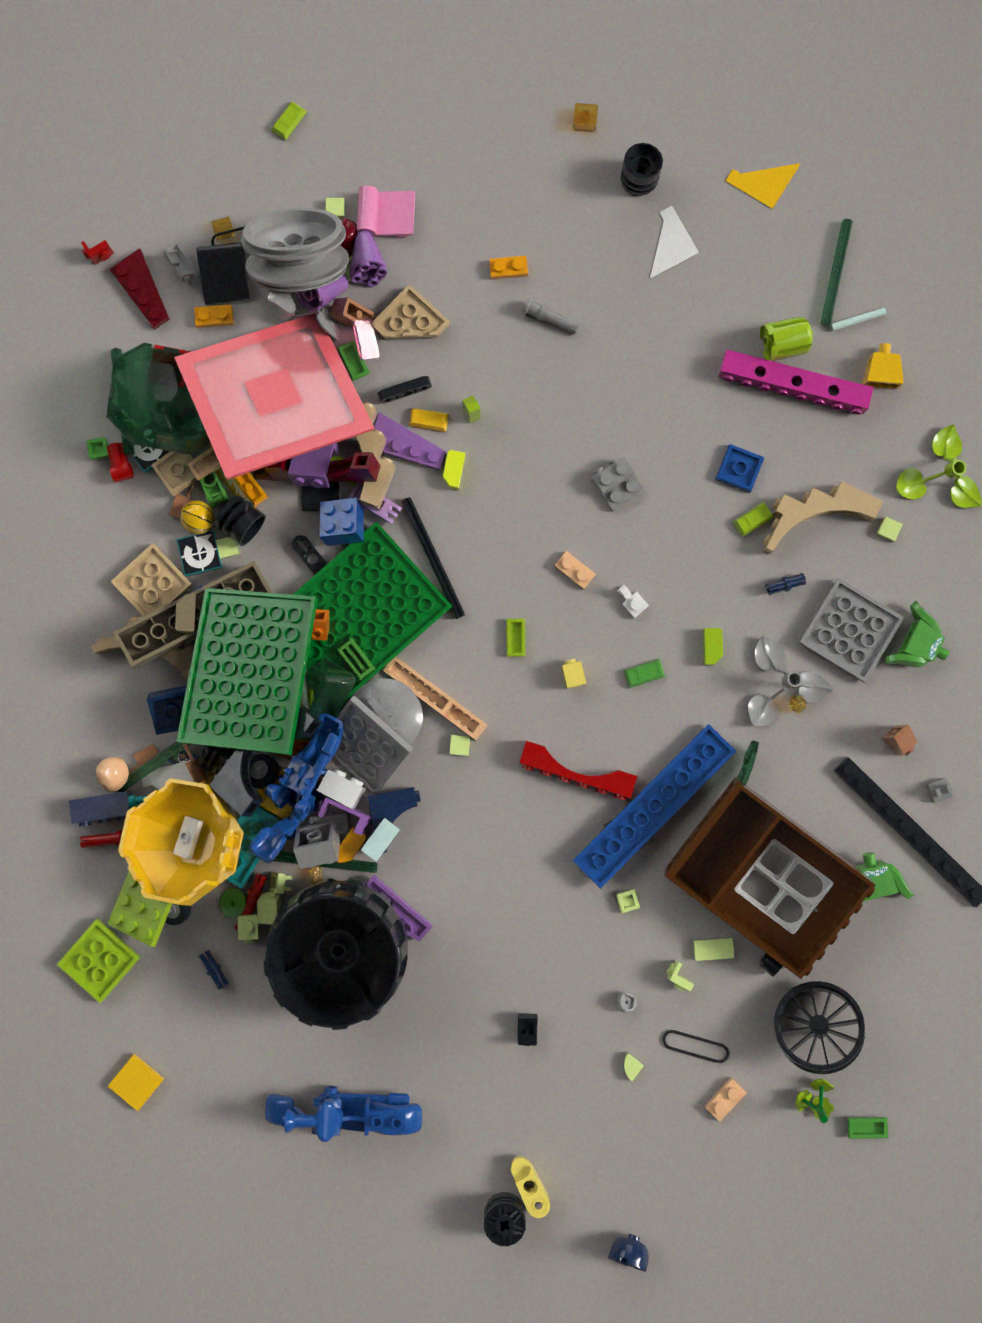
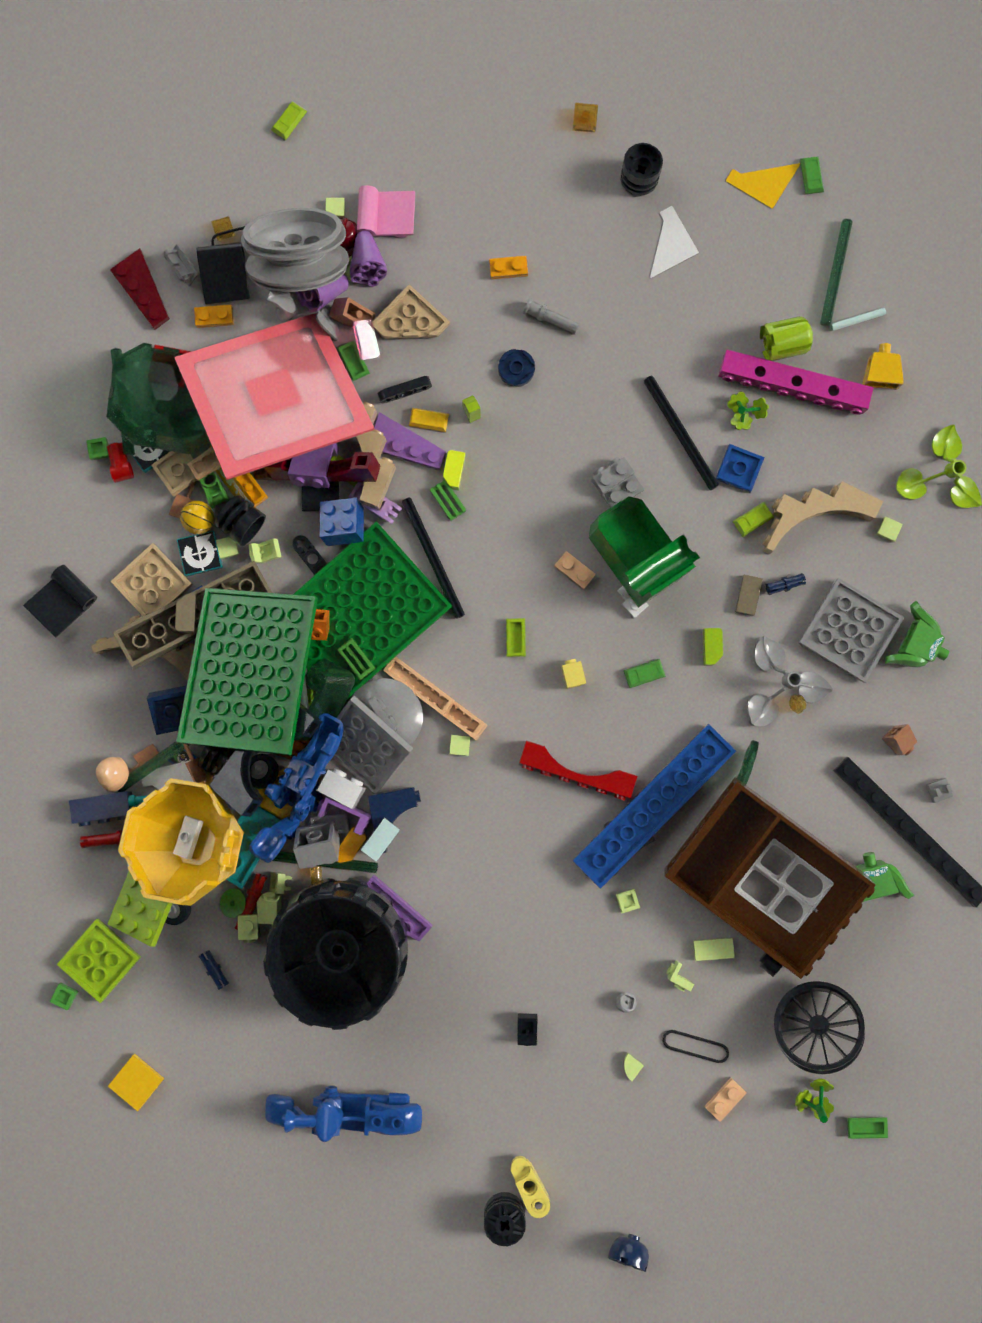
(60, 601): none -> black door
(63, 996): none -> bright green plate
(98, 253): red bracket -> none
(264, 551): none -> yellowish green bracket
(454, 496): none -> bright green tile
(516, 367): none -> dark blue tile
(640, 550): none -> green piece
(681, 432): none -> black axle
(739, 404): none -> lime plant
(748, 595): none -> dark tan tile
(811, 175): none -> bright green tile

